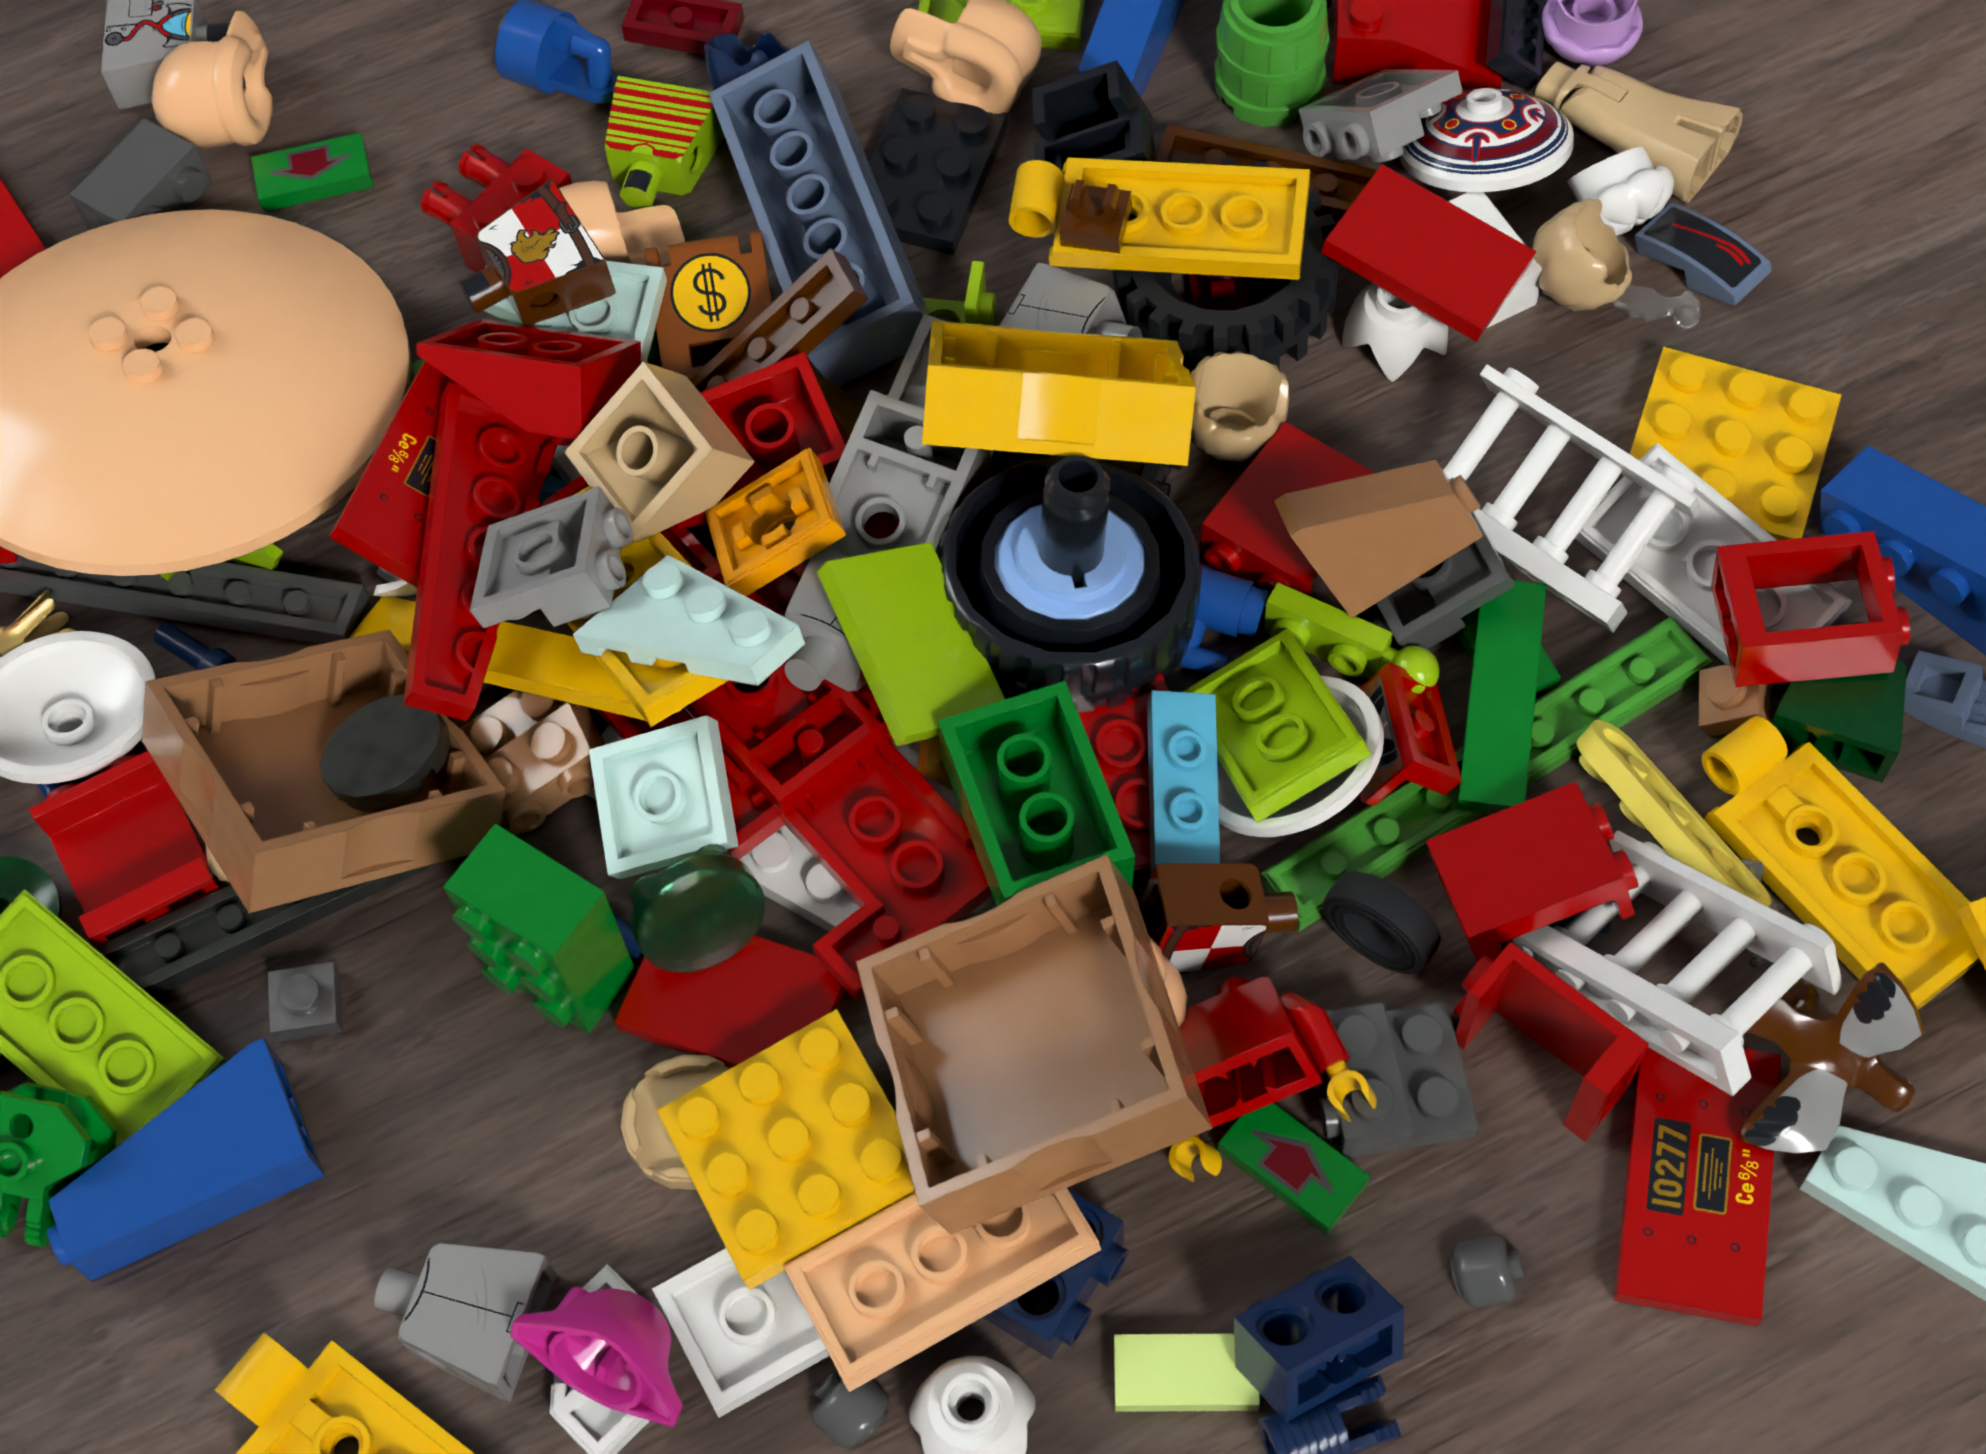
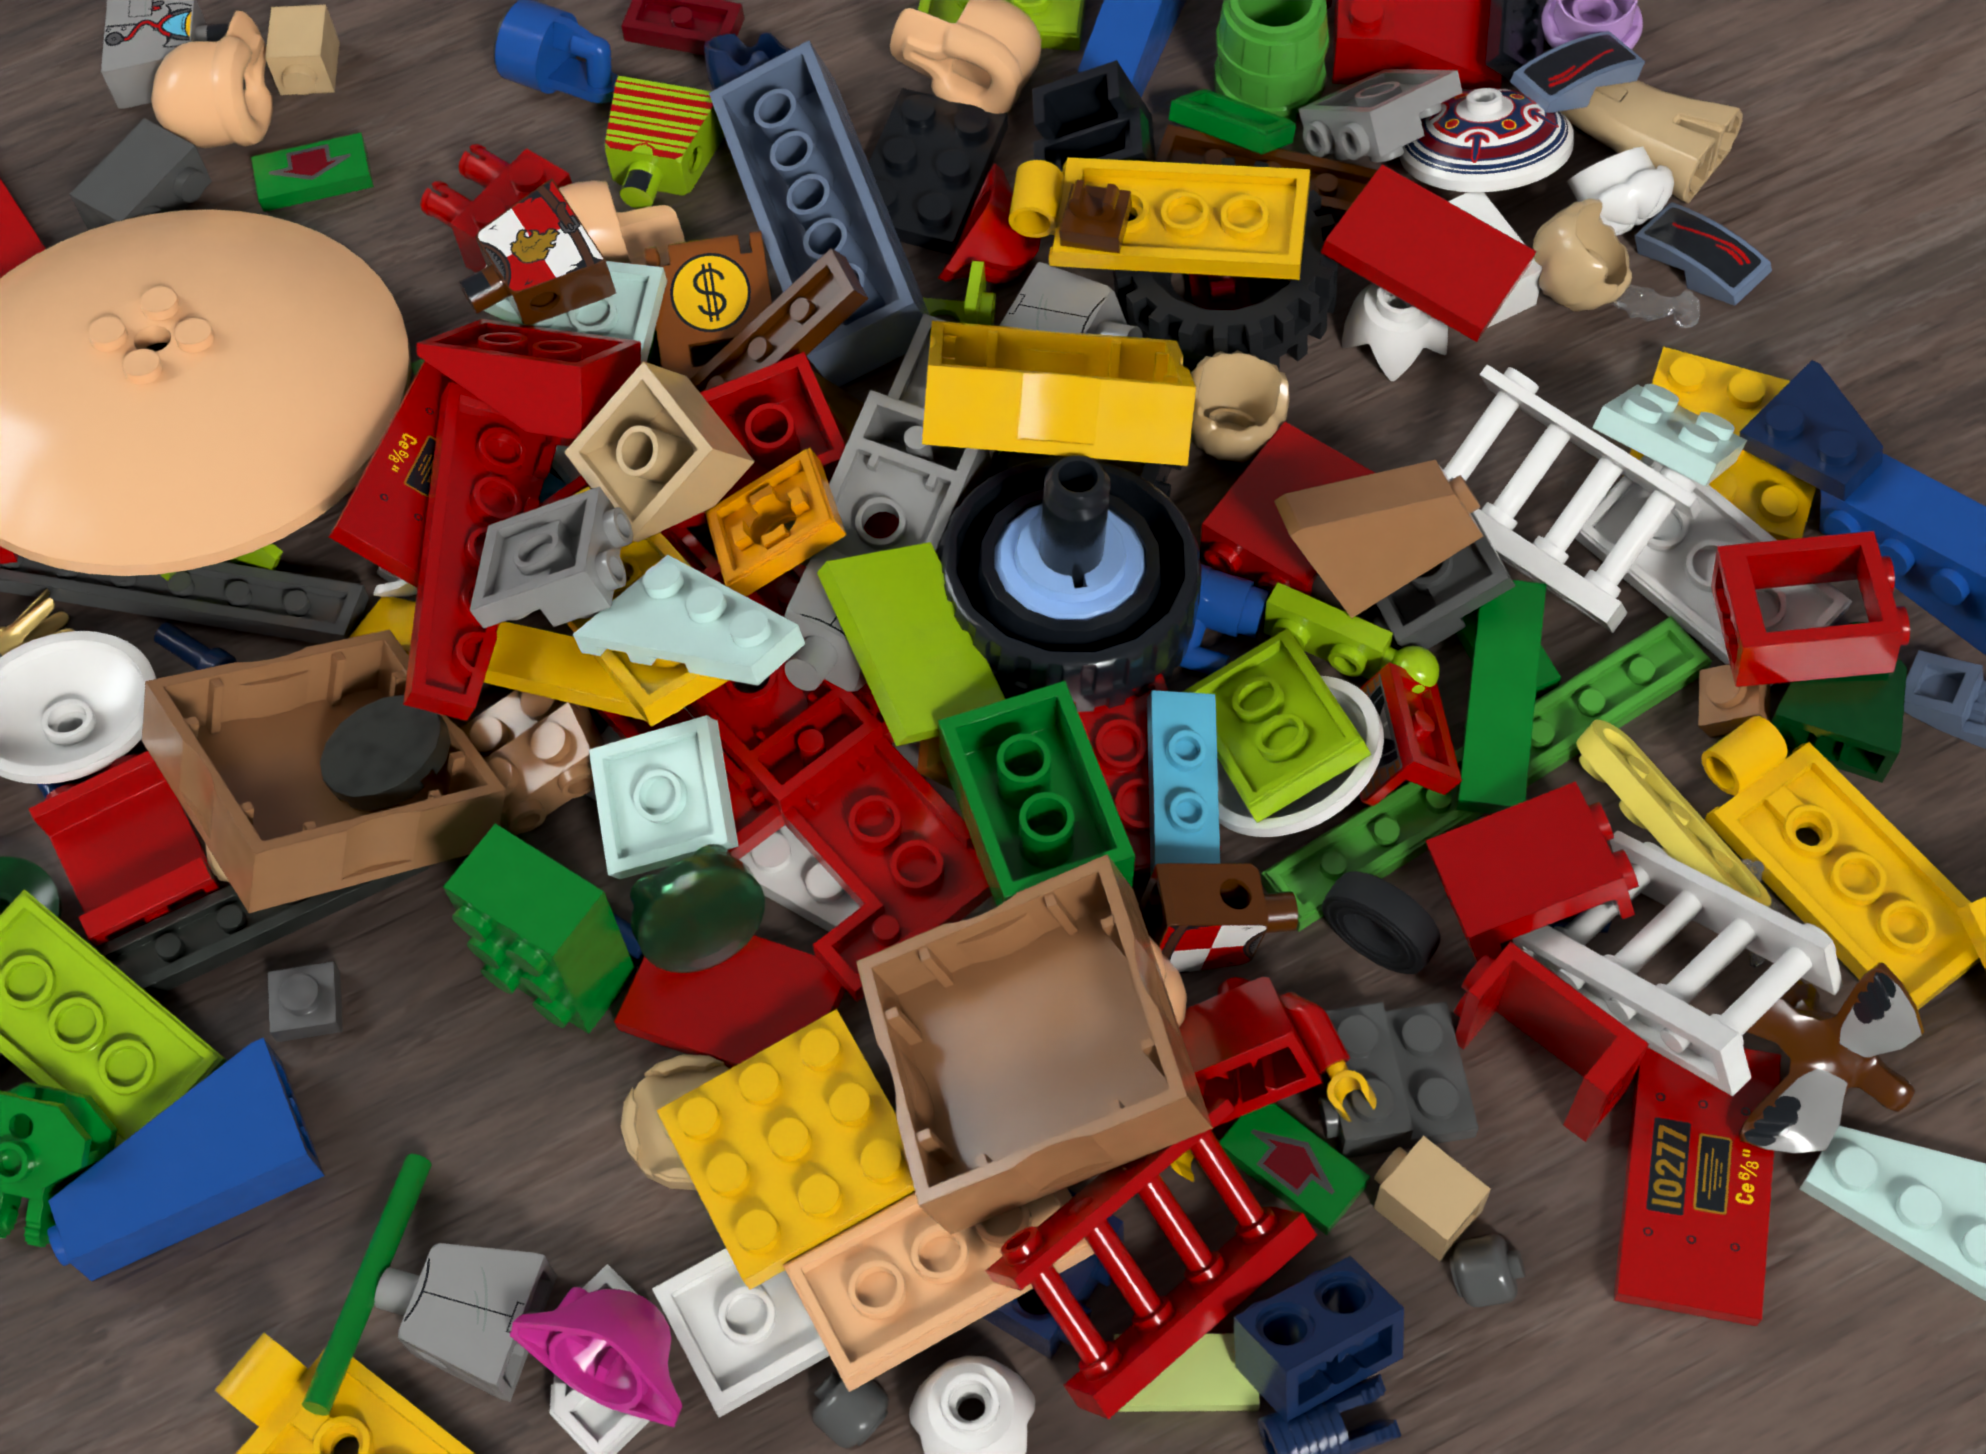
(302, 49): none -> tan brick
(361, 1295): none -> green bar
(990, 237): none -> red hat
(1163, 1324): none -> red fence
(1232, 121): none -> green tile
(1429, 1196): none -> tan brick
(1572, 71): none -> slope
(1670, 434): none -> light aqua plate
(1815, 434): none -> dark blue wing

